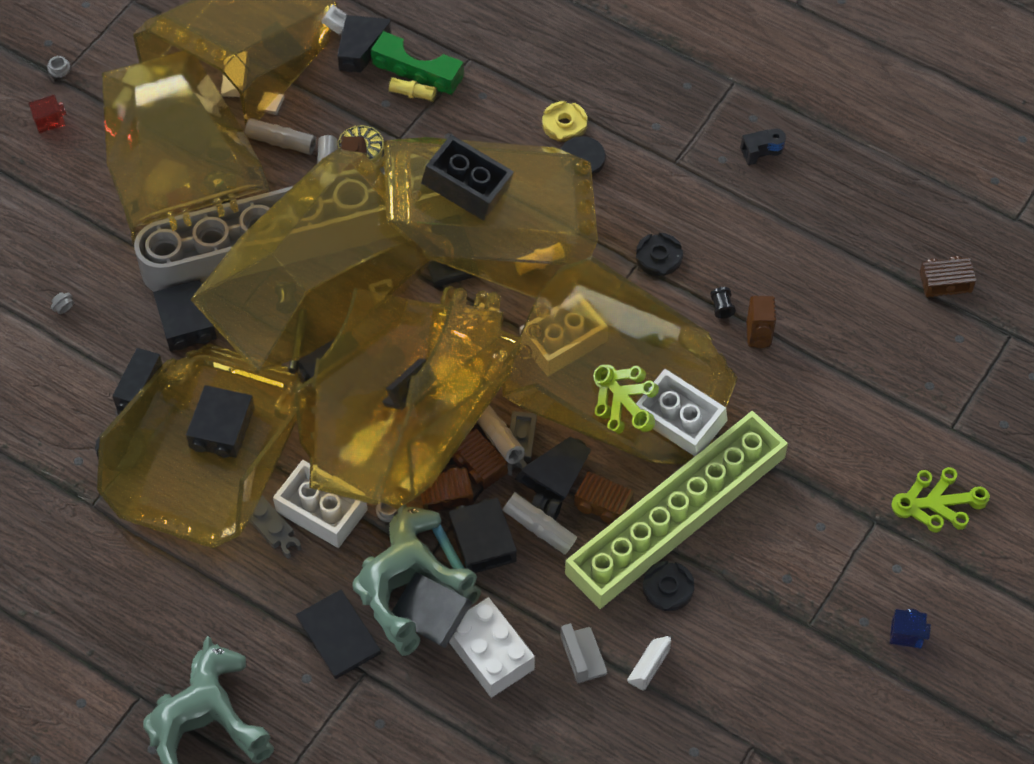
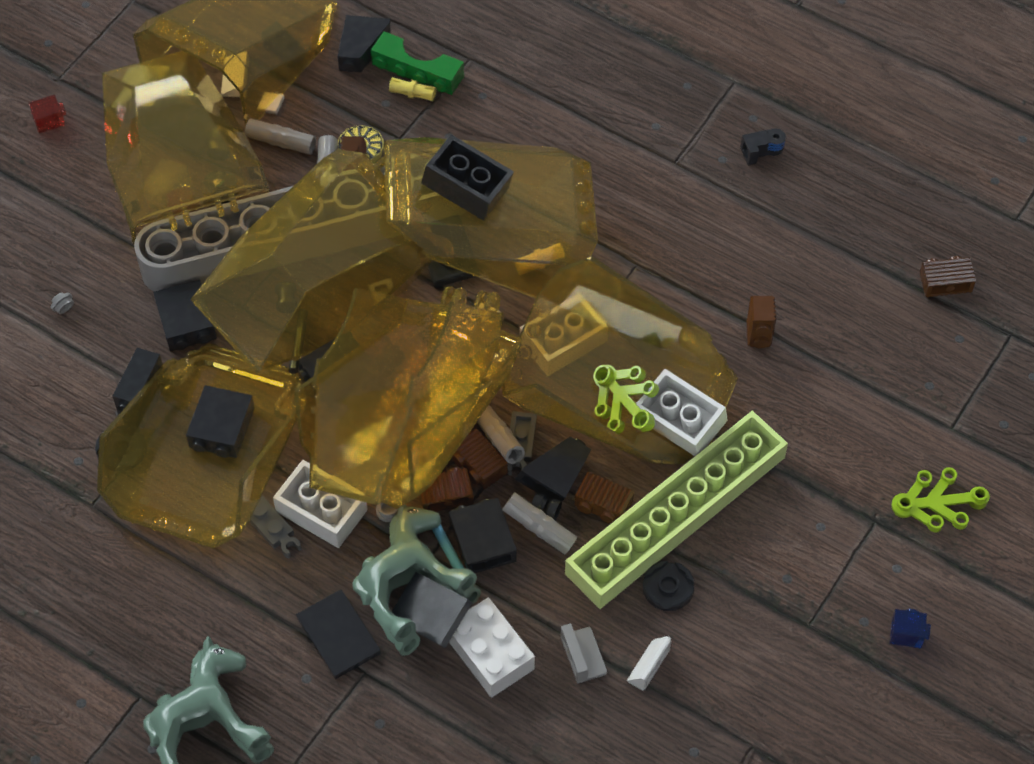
(58, 66): light grey plate -> none
(334, 19): white tile -> none
(399, 388): black panel -> none
(564, 110): light yellow tile -> none
(587, 149): black tile -> none
(659, 254): black tile -> none
(722, 301): black bush -> none

